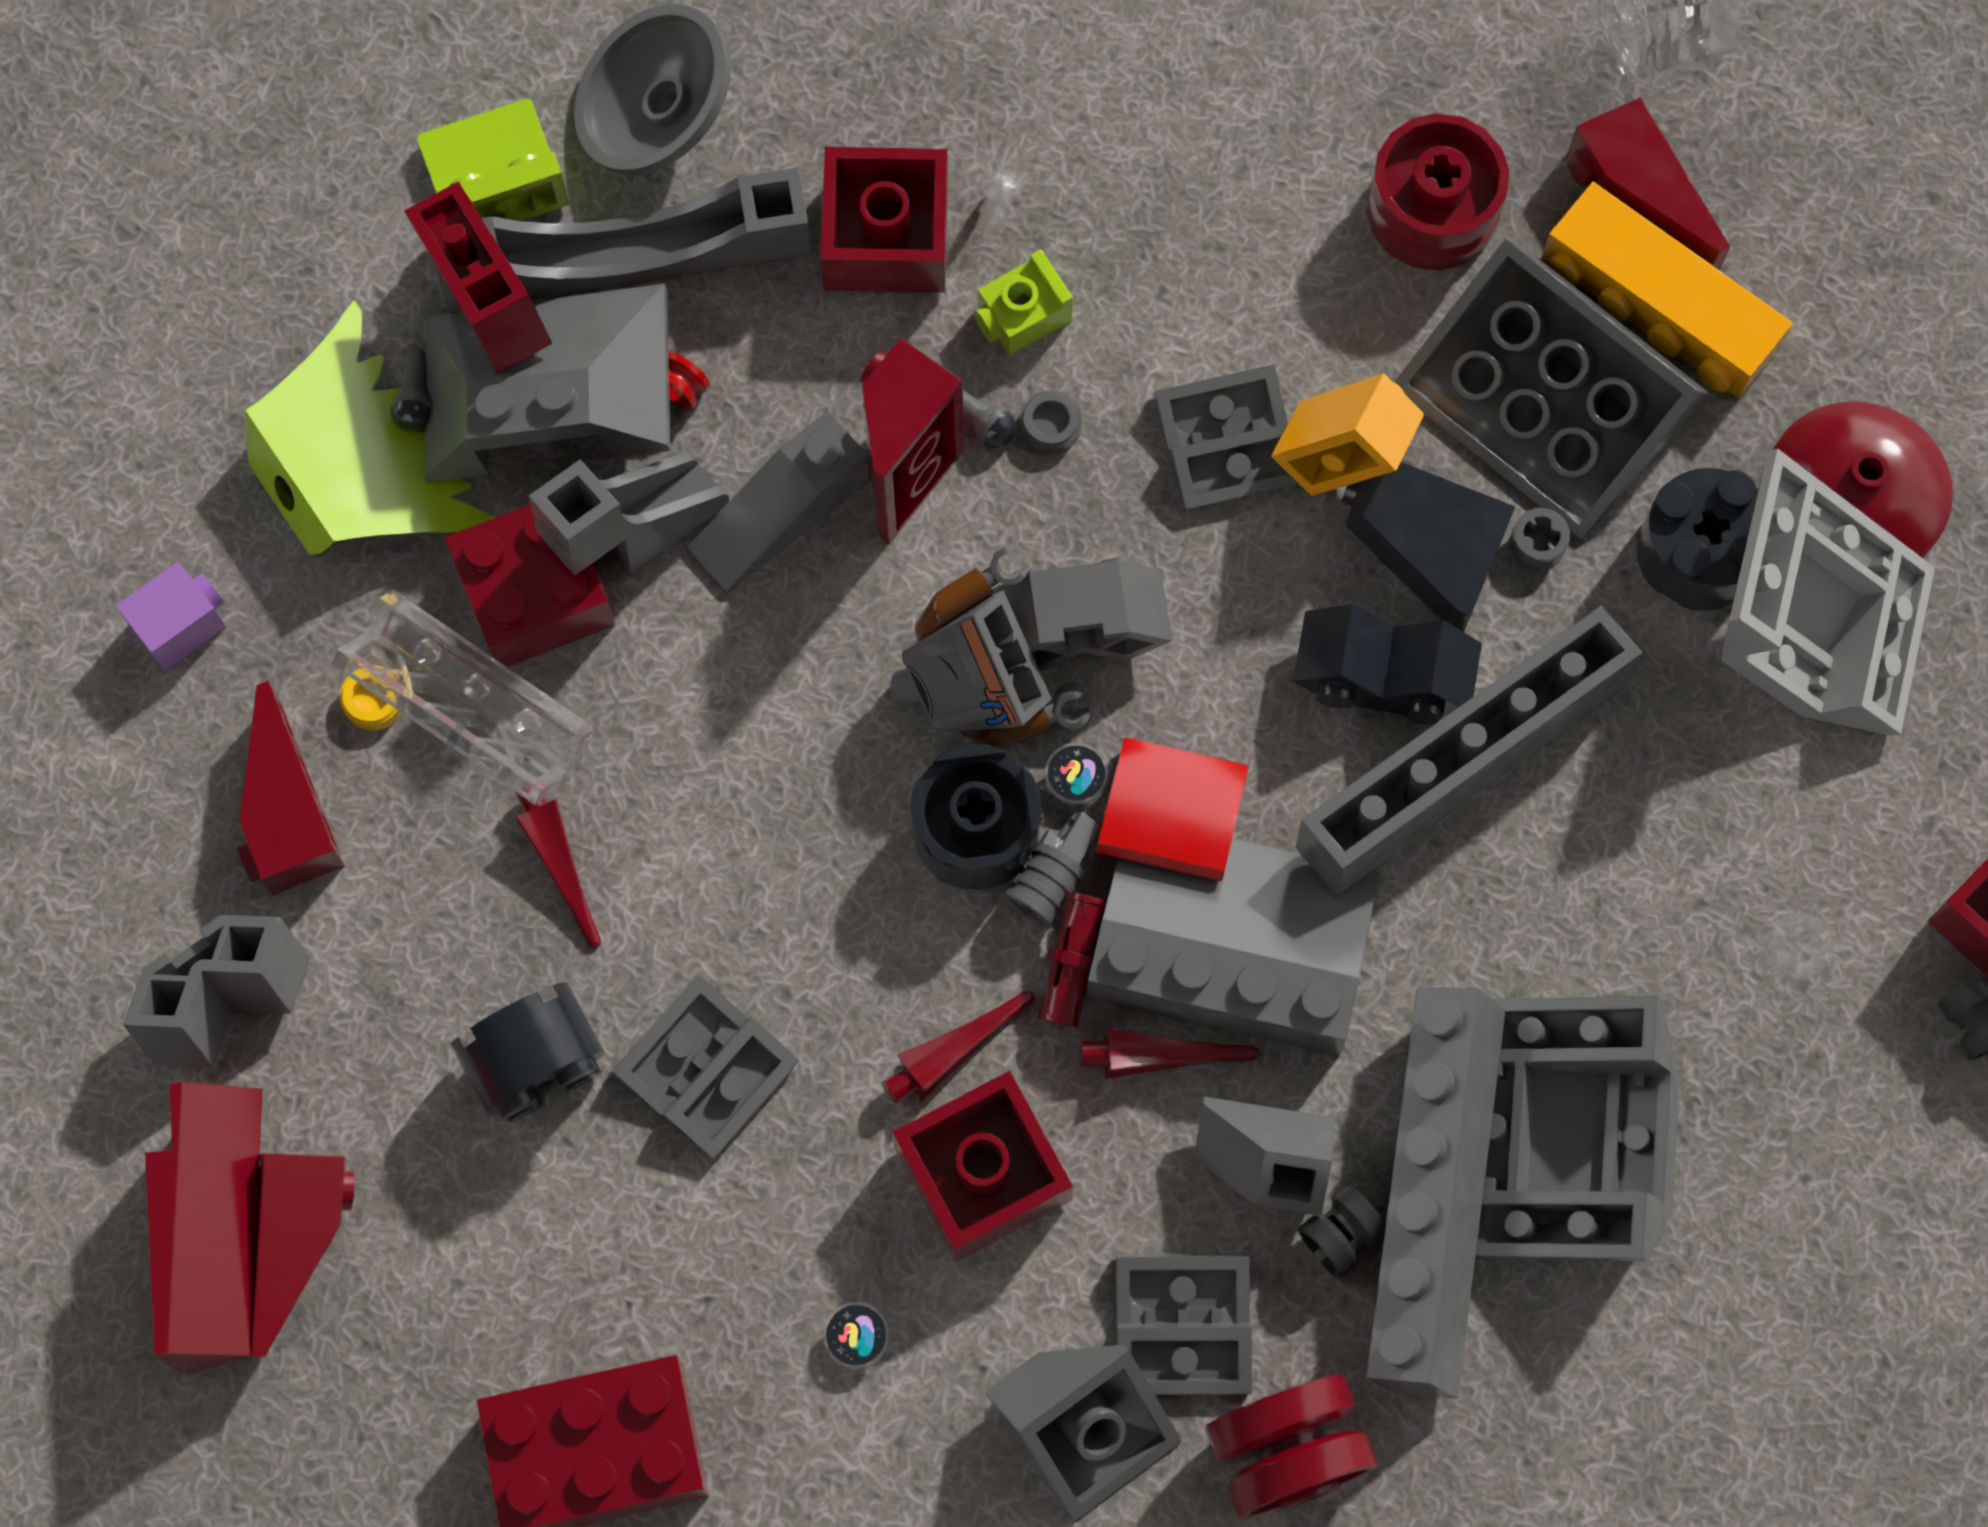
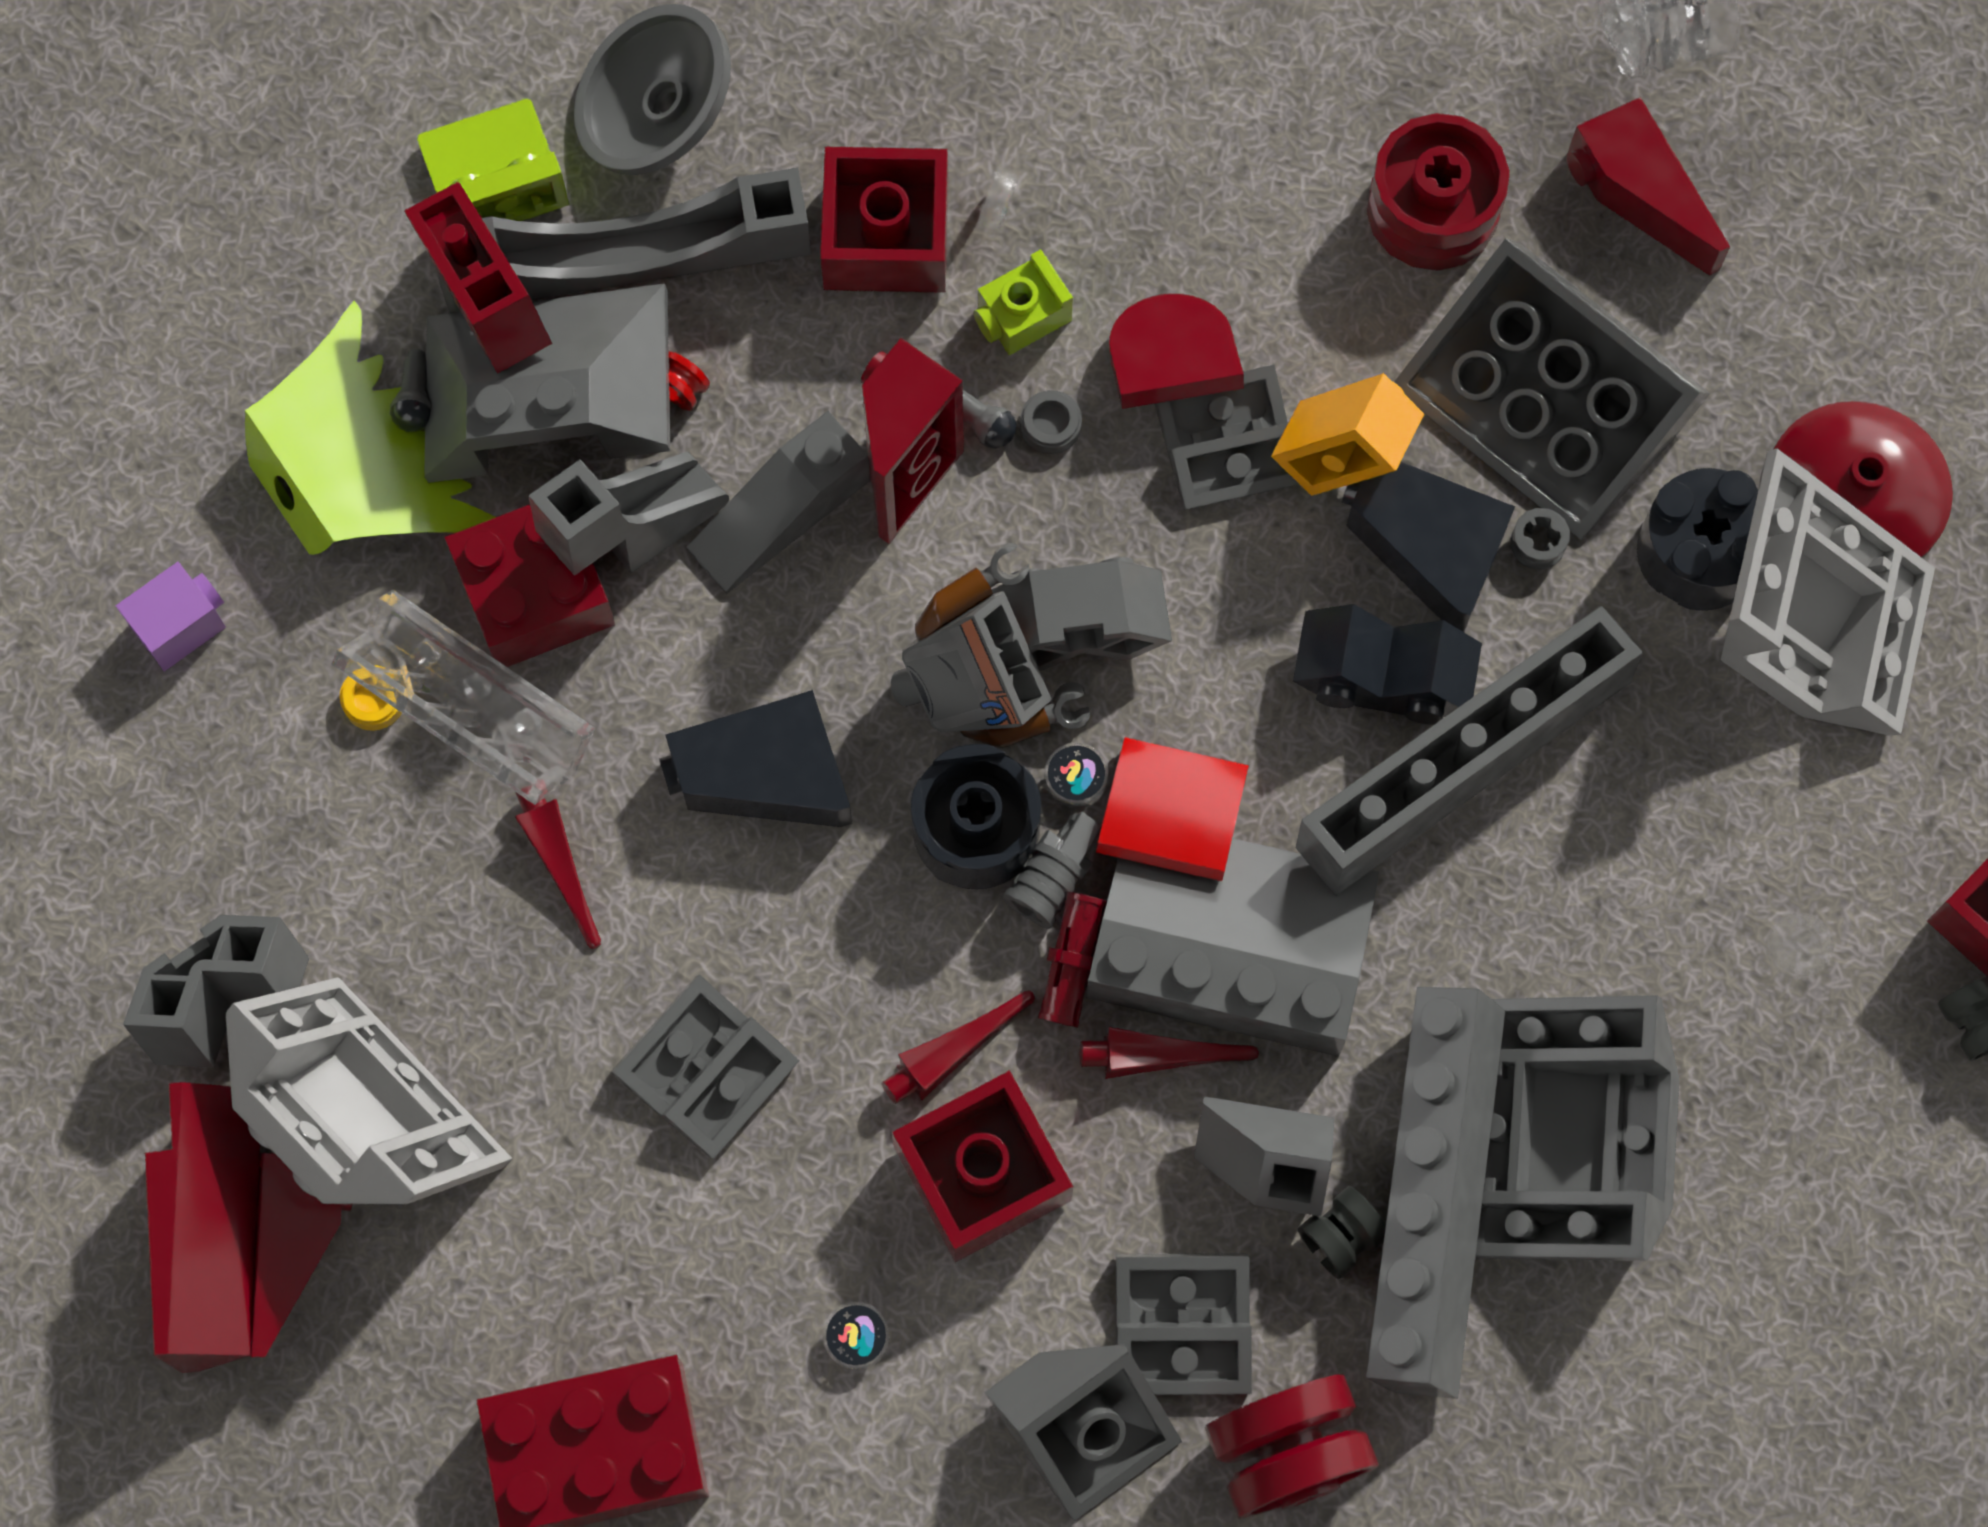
(280, 807): dark red slope -> none
(348, 1100): none -> light grey slope
(529, 1051): black brick -> none
(760, 765): none -> black slope
(1173, 351): none -> dark red tile
(1665, 291): light orange brick -> none

